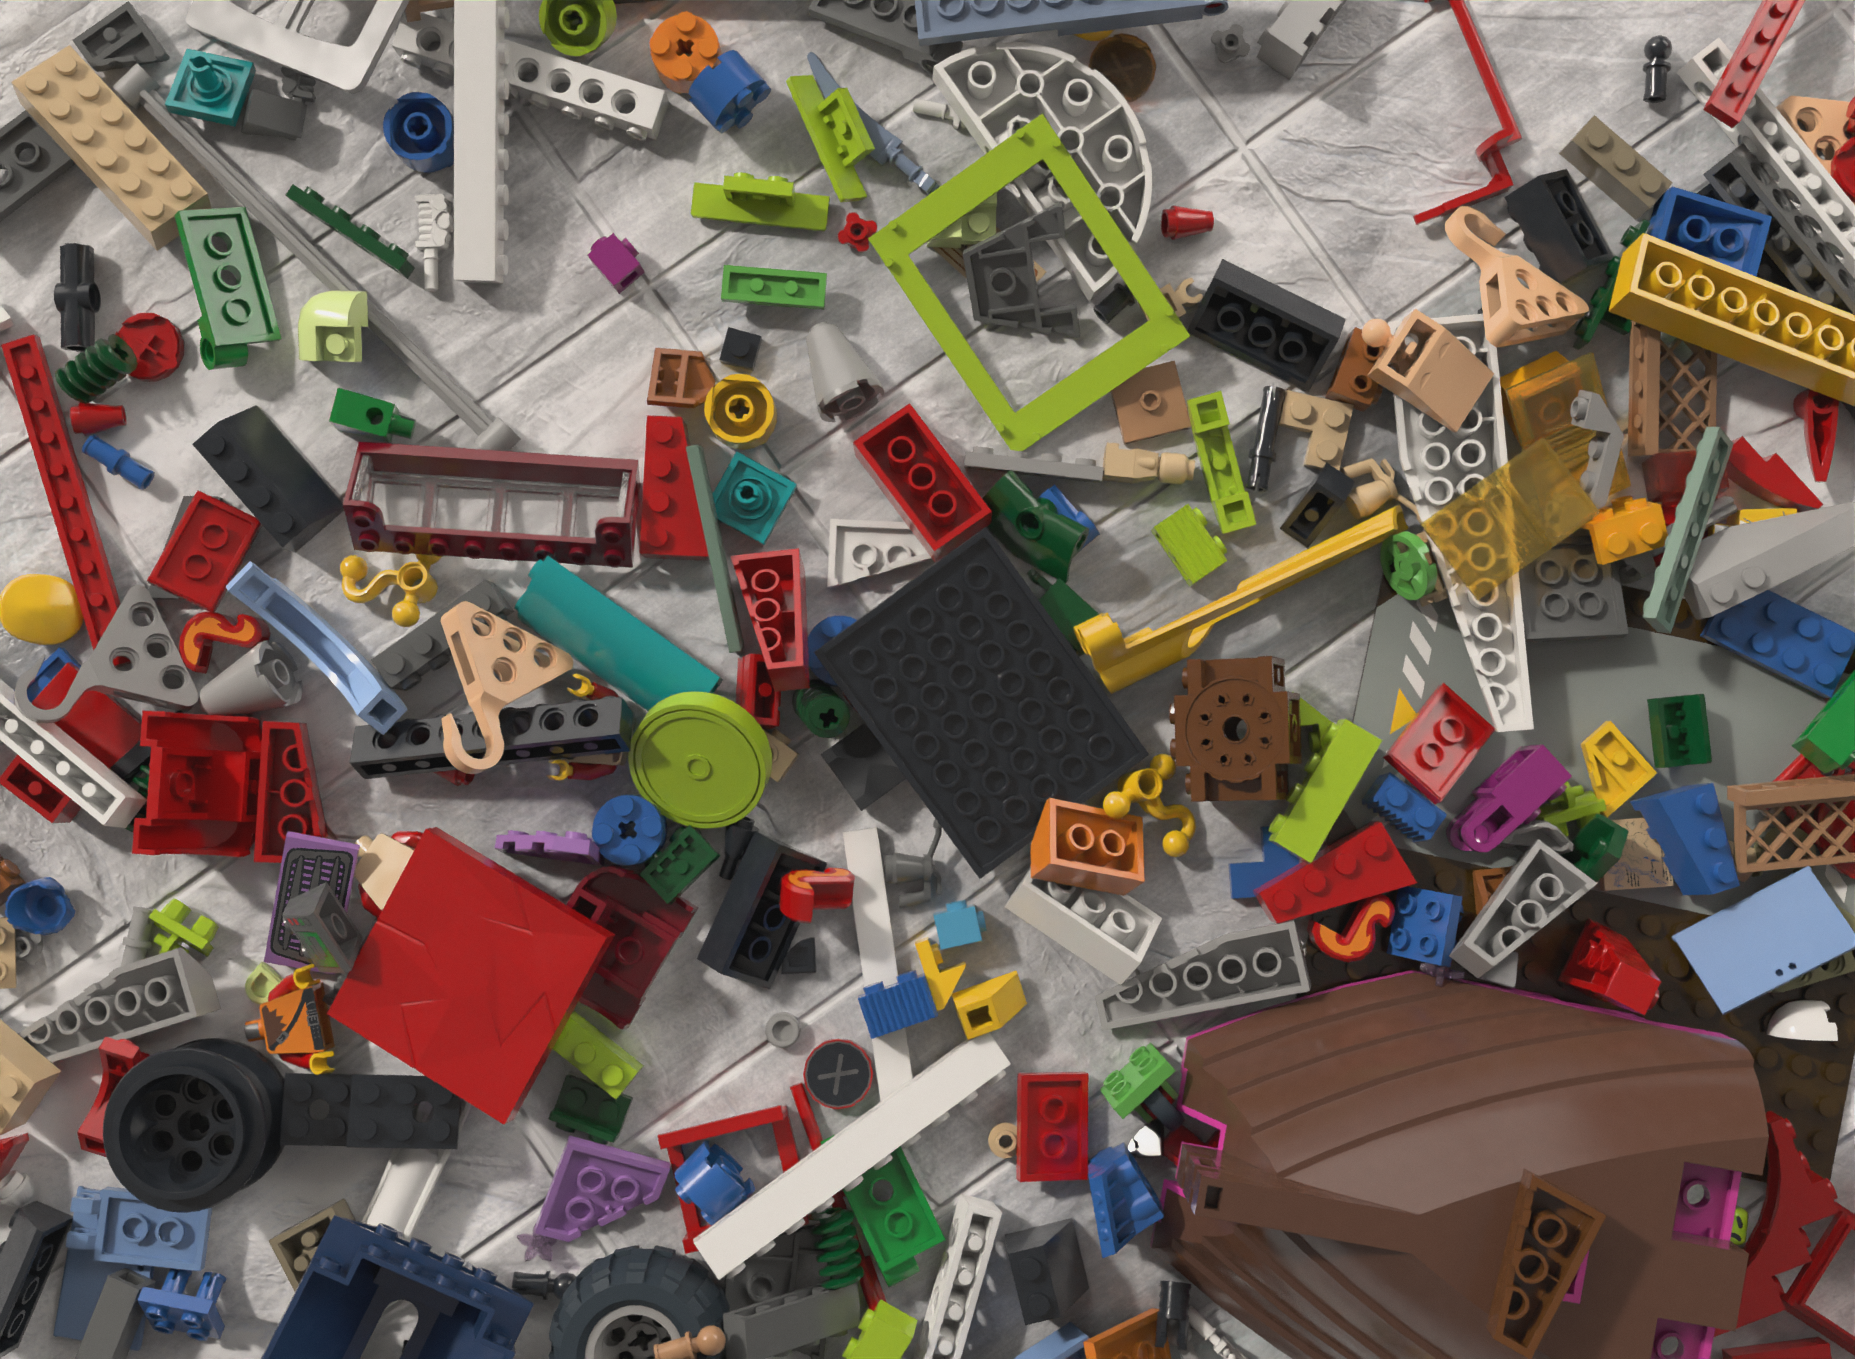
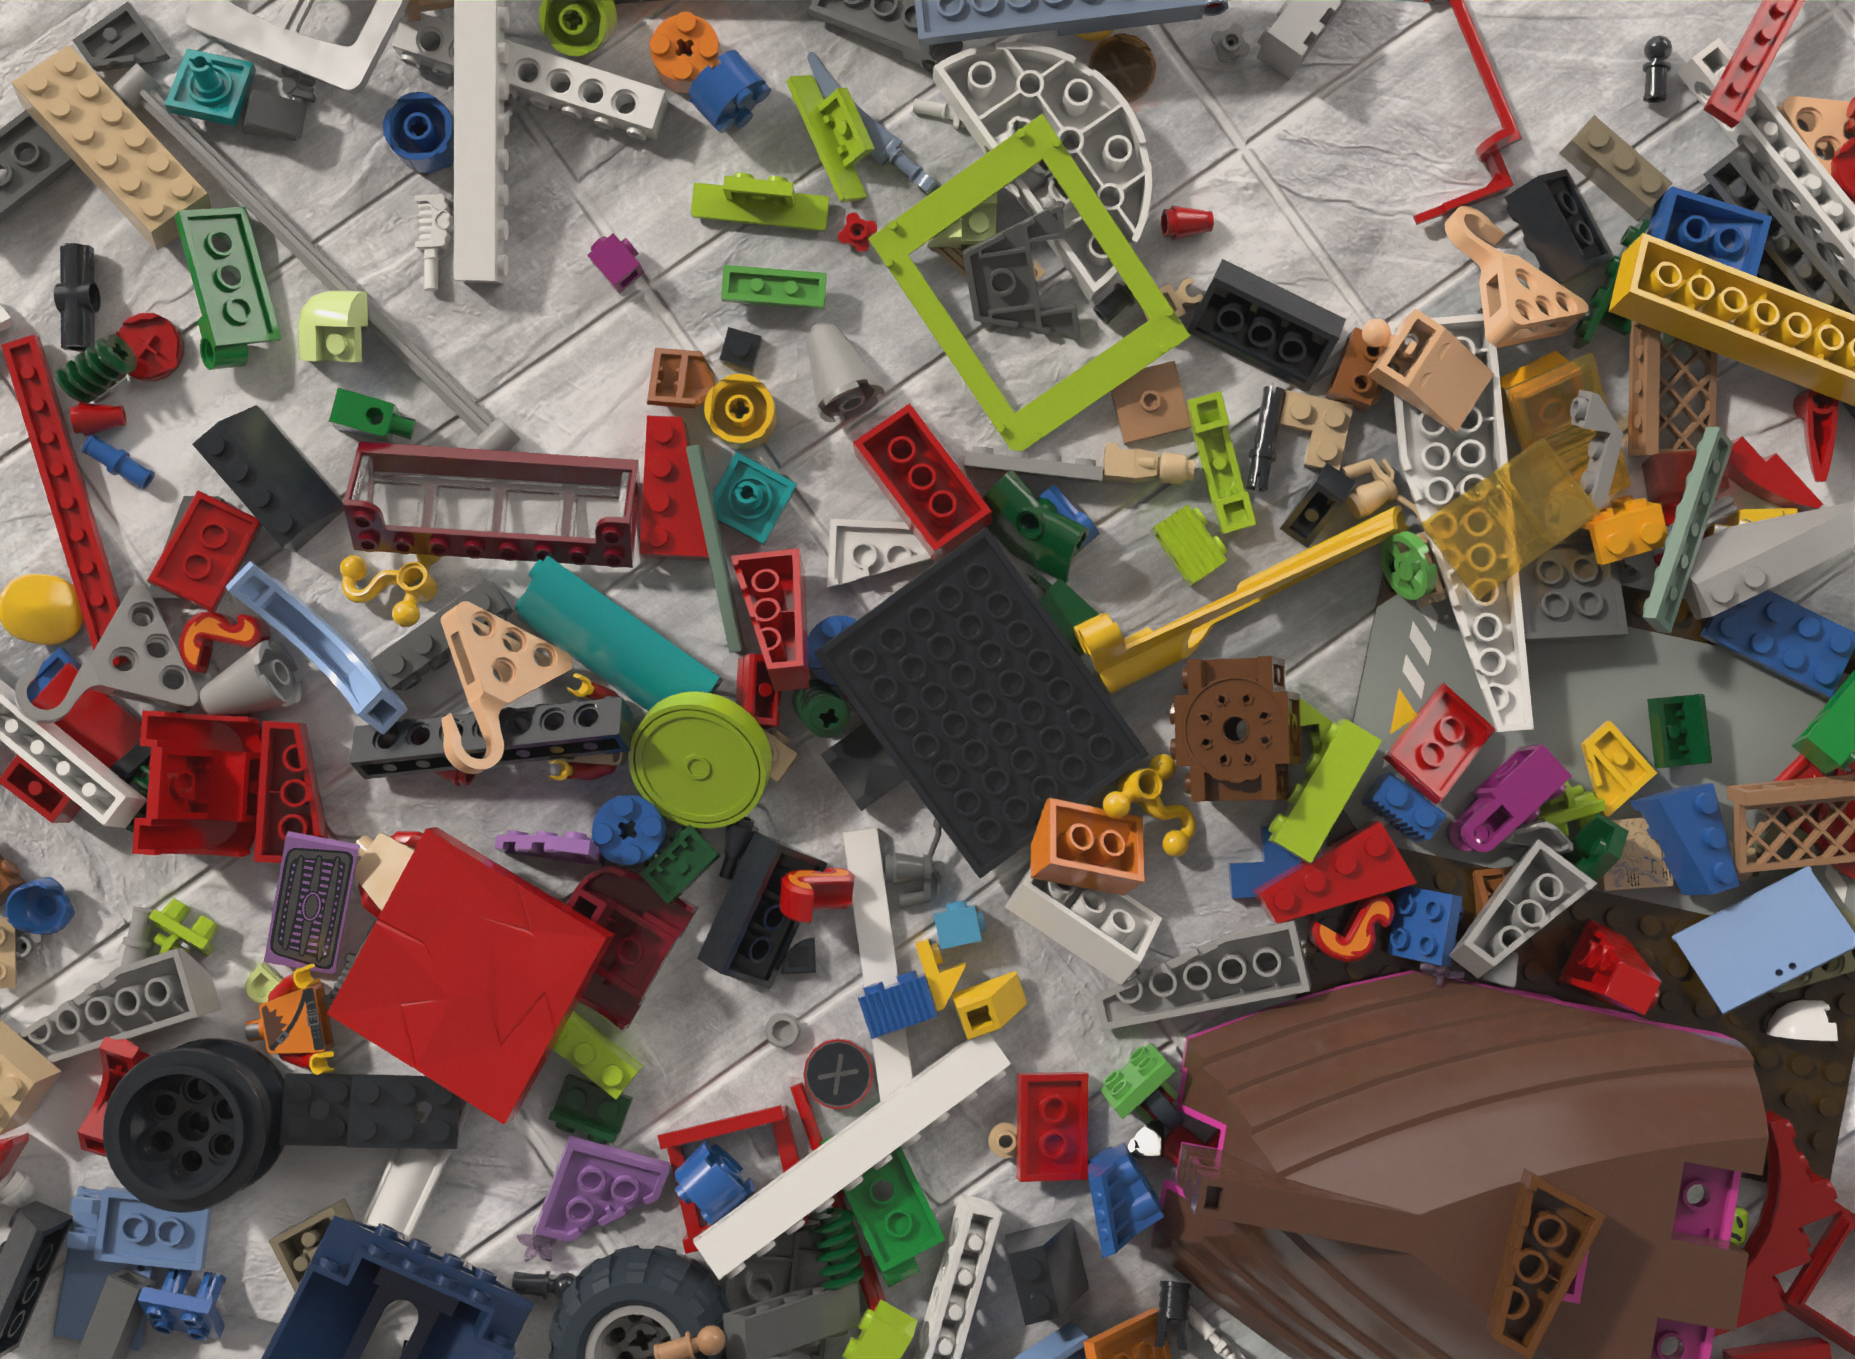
(323, 929): dark grey slope -> none
(340, 221): dark green plate -> none

